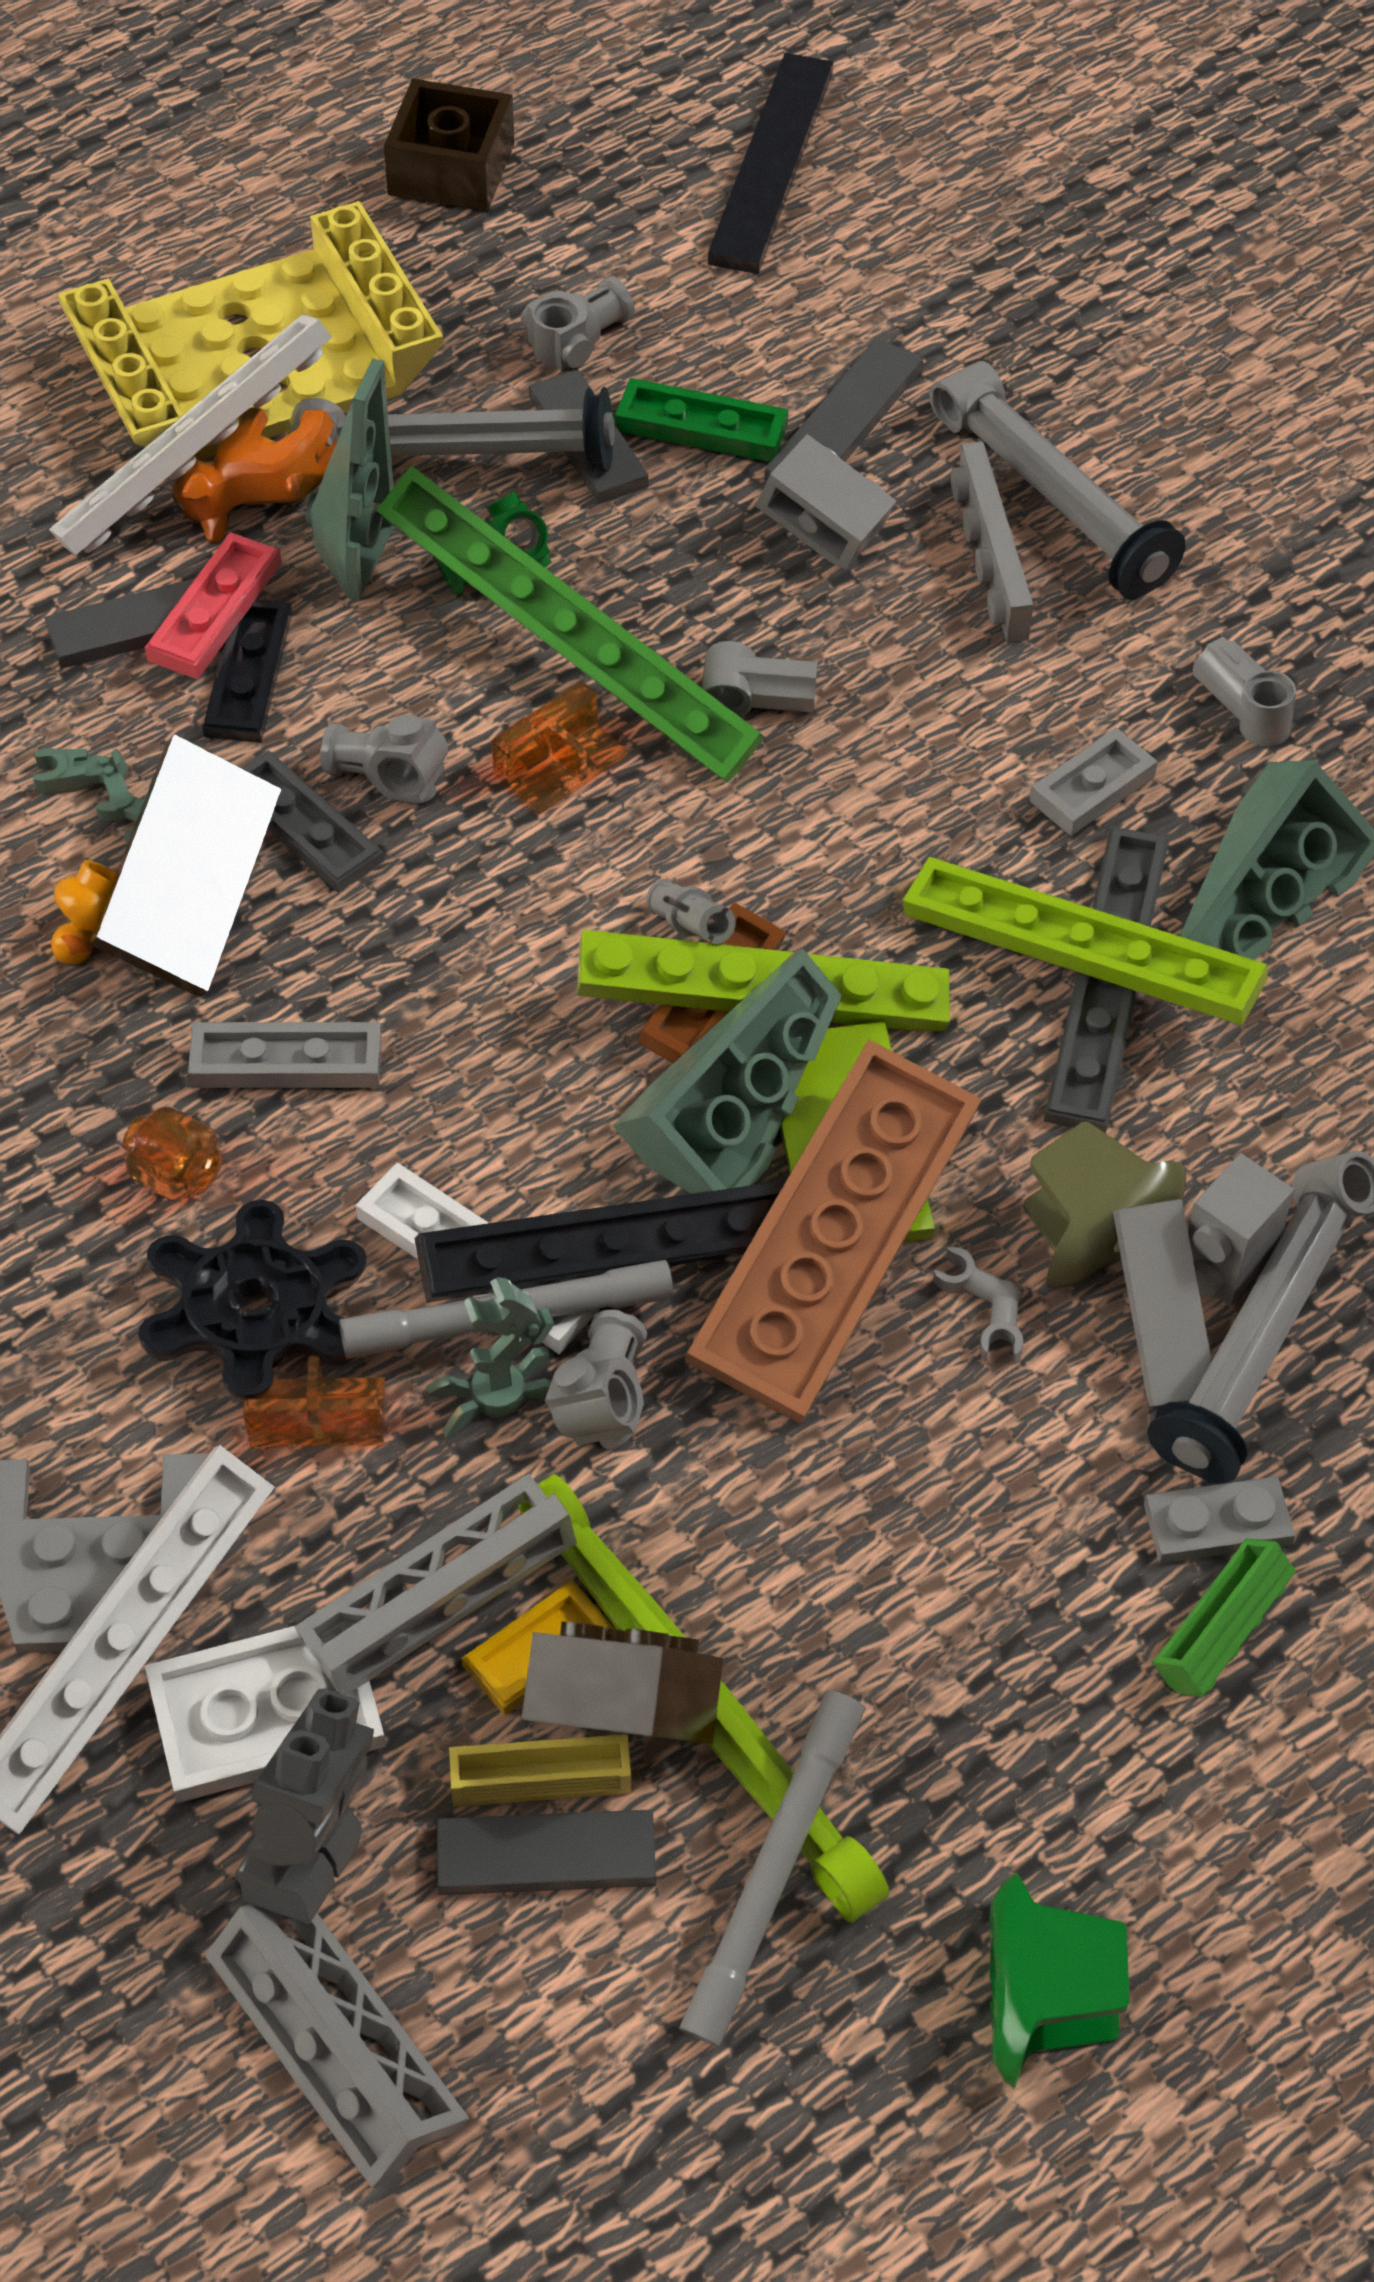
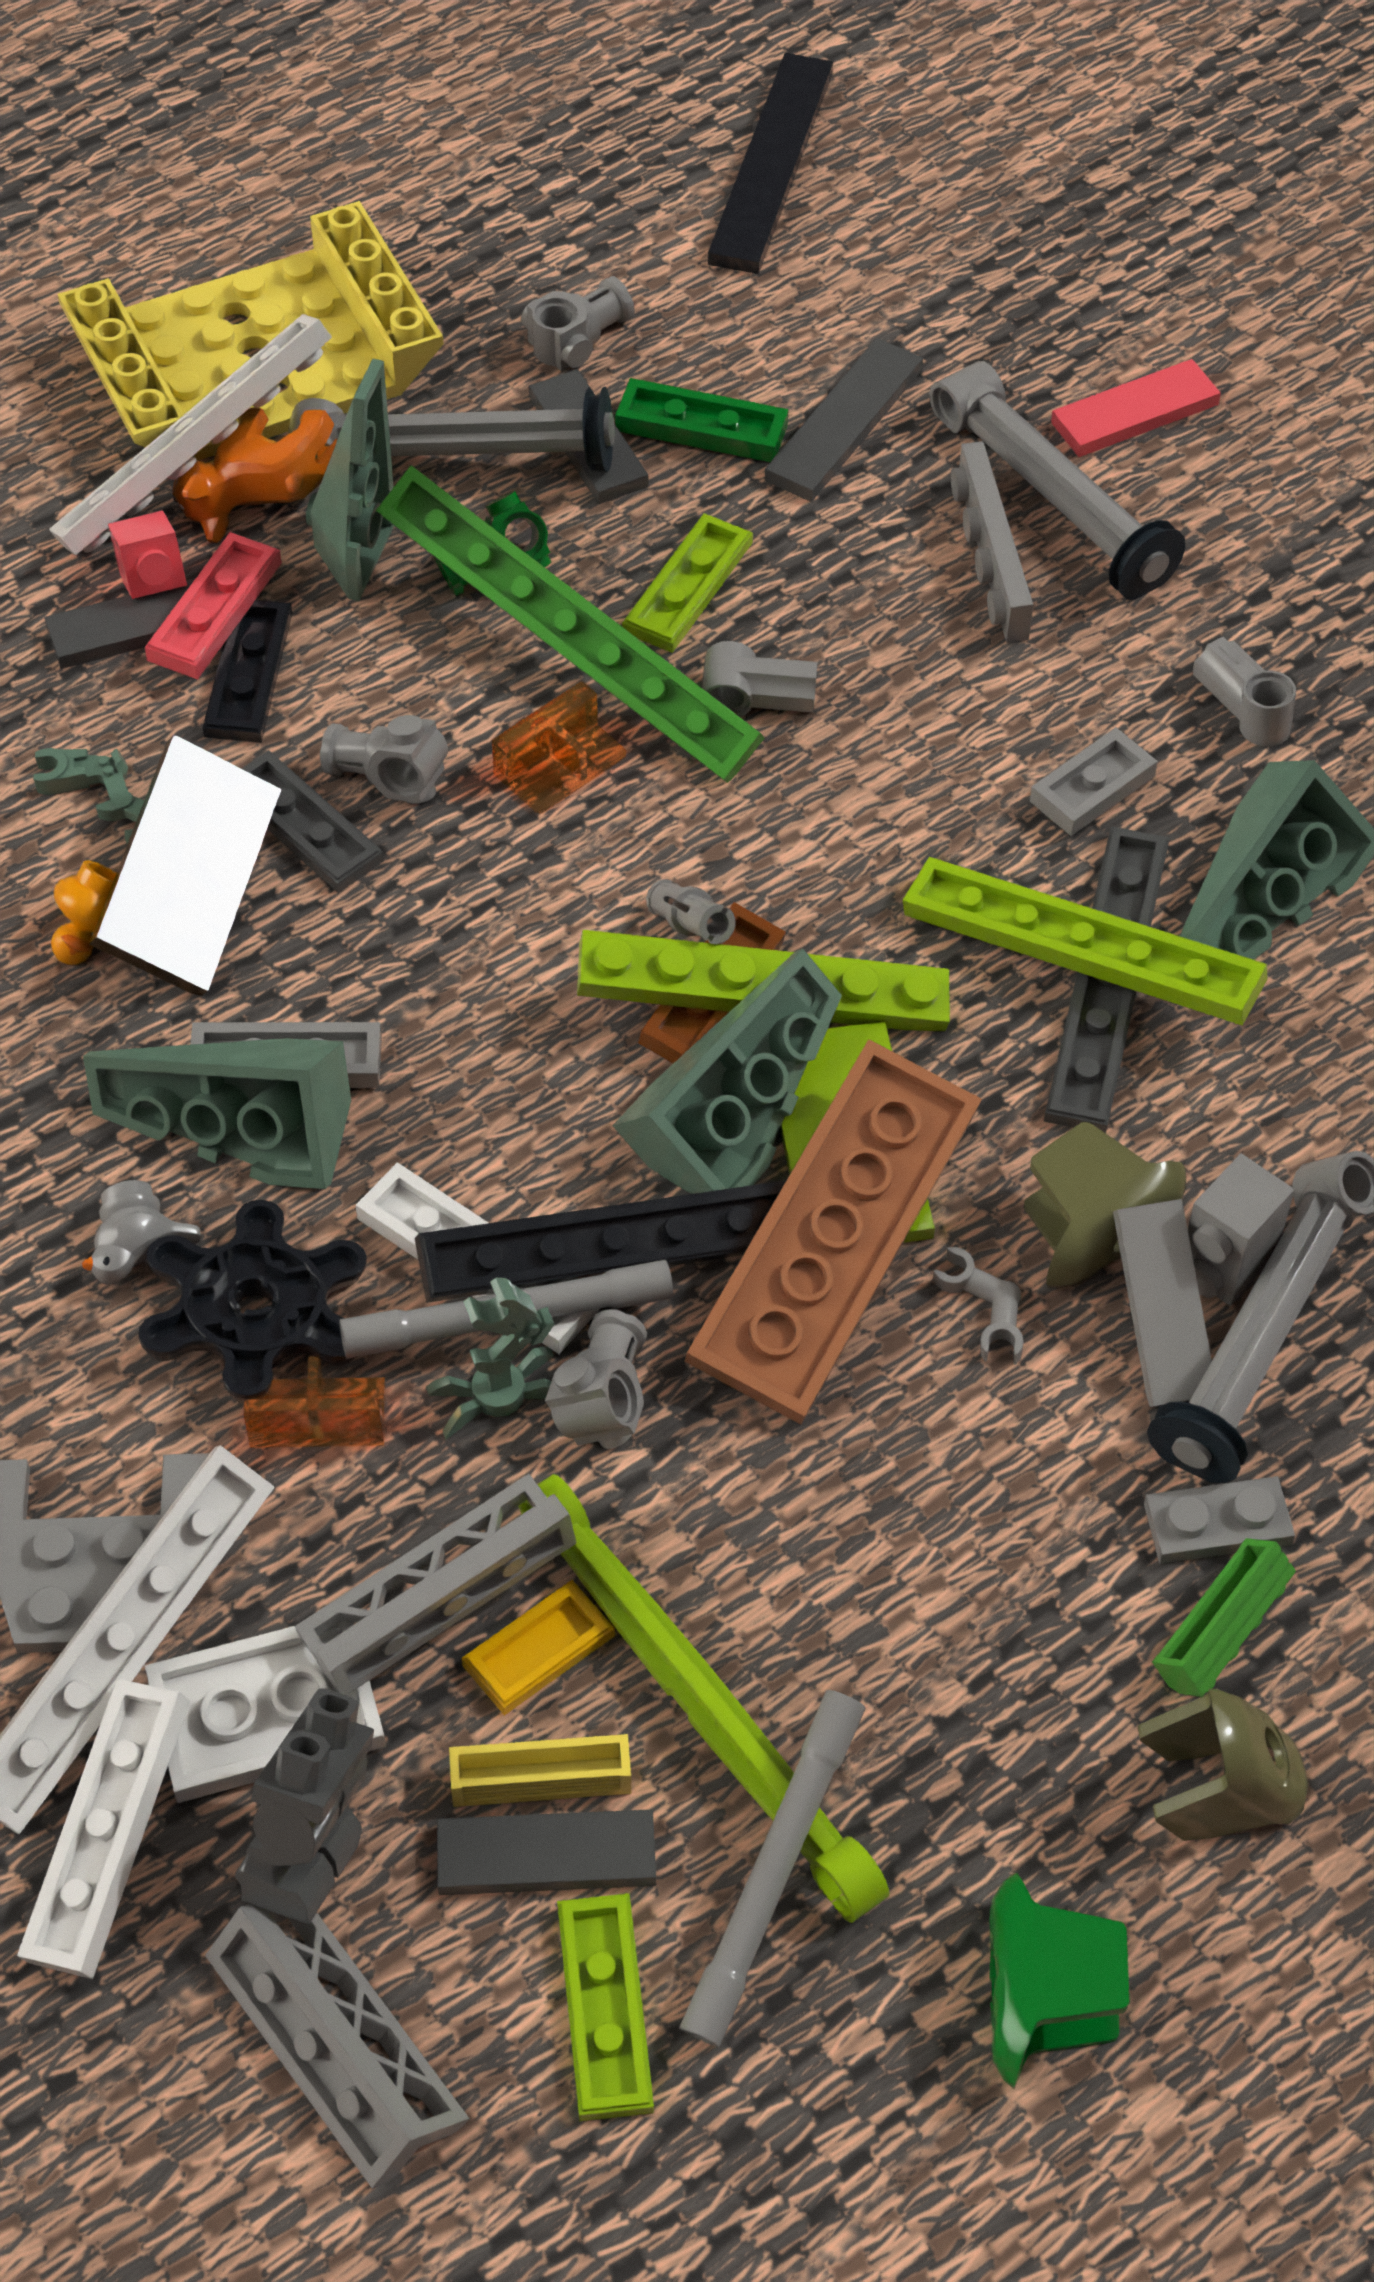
(104, 1828): none -> white plate
(128, 1228): none -> light grey animal
(147, 554): none -> coral brick
(172, 1153): clear orange head -> none
(252, 1099): none -> sand green wedge
(449, 144): dark brown brick -> none
(605, 2007): none -> lime tile
(623, 1682): brick -> none
(688, 582): none -> lime tile
(825, 502): light grey brick -> none
(1135, 407): none -> coral tile
(1252, 1787): none -> olive piece

